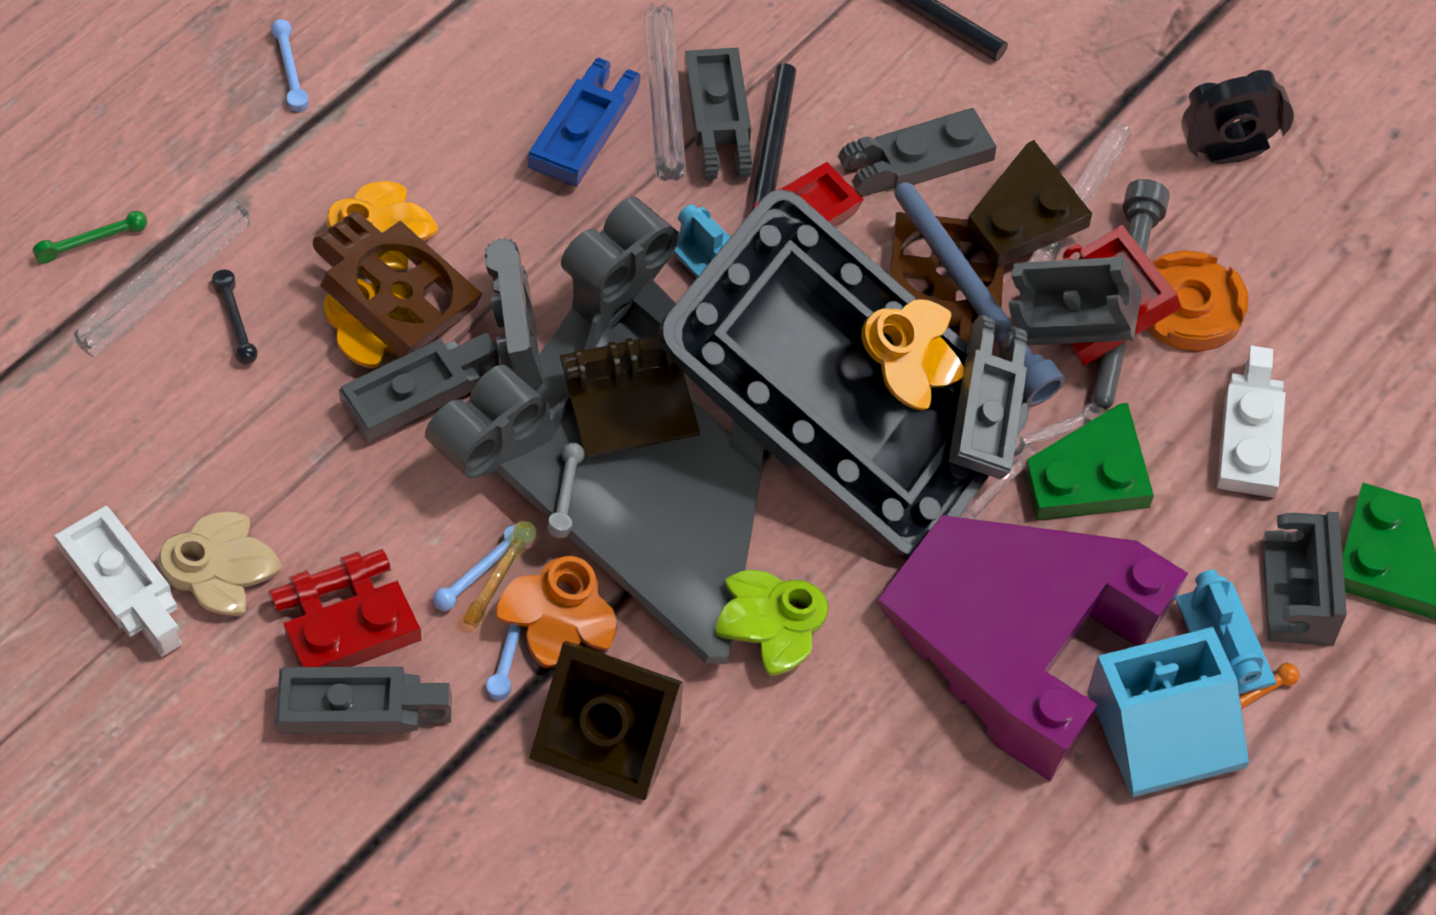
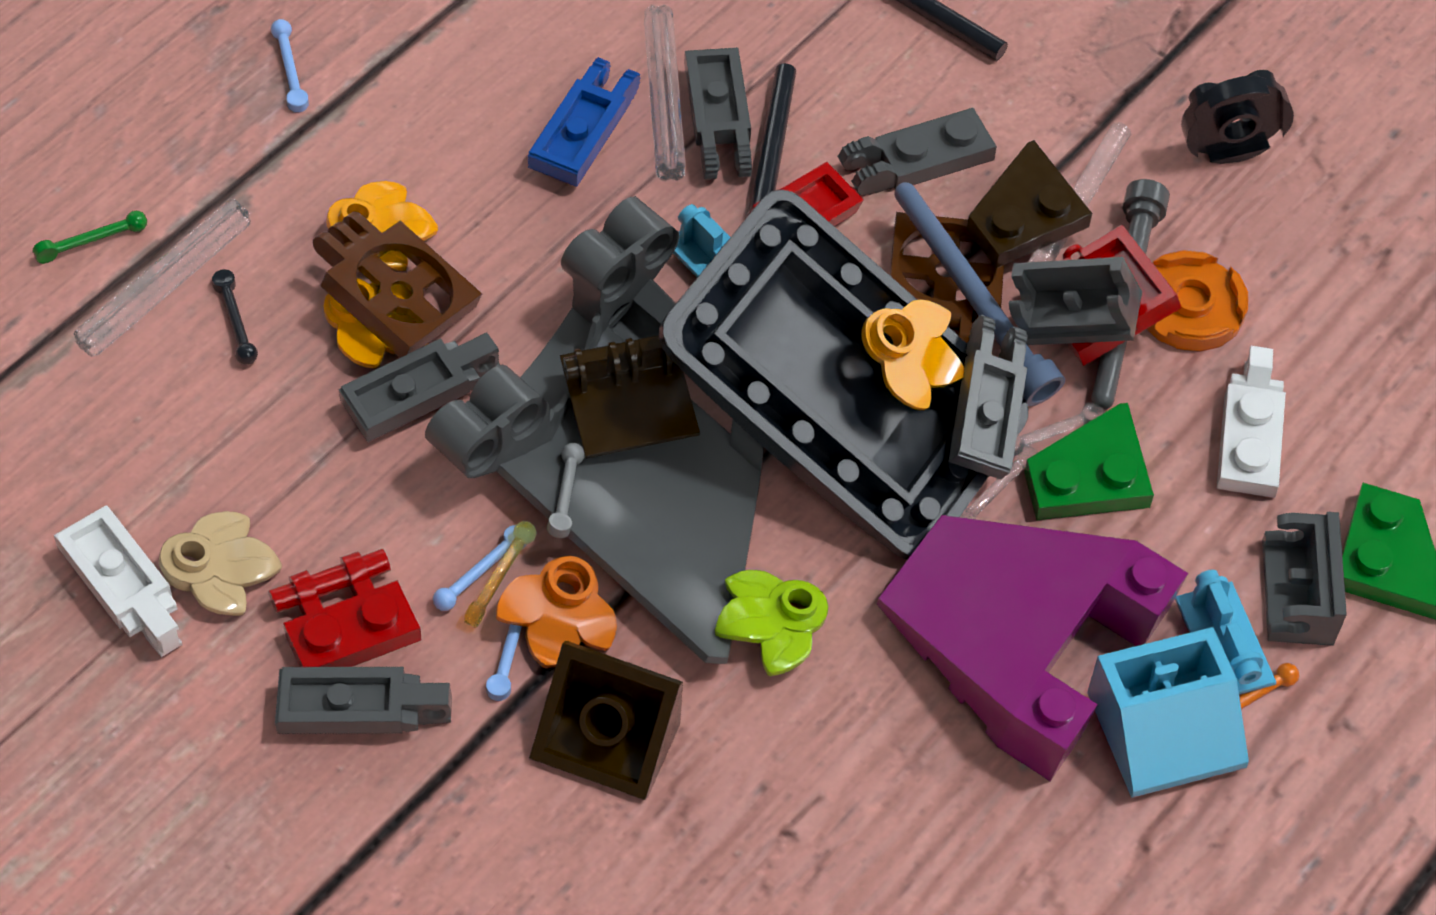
(513, 311): dark grey hinge -> none

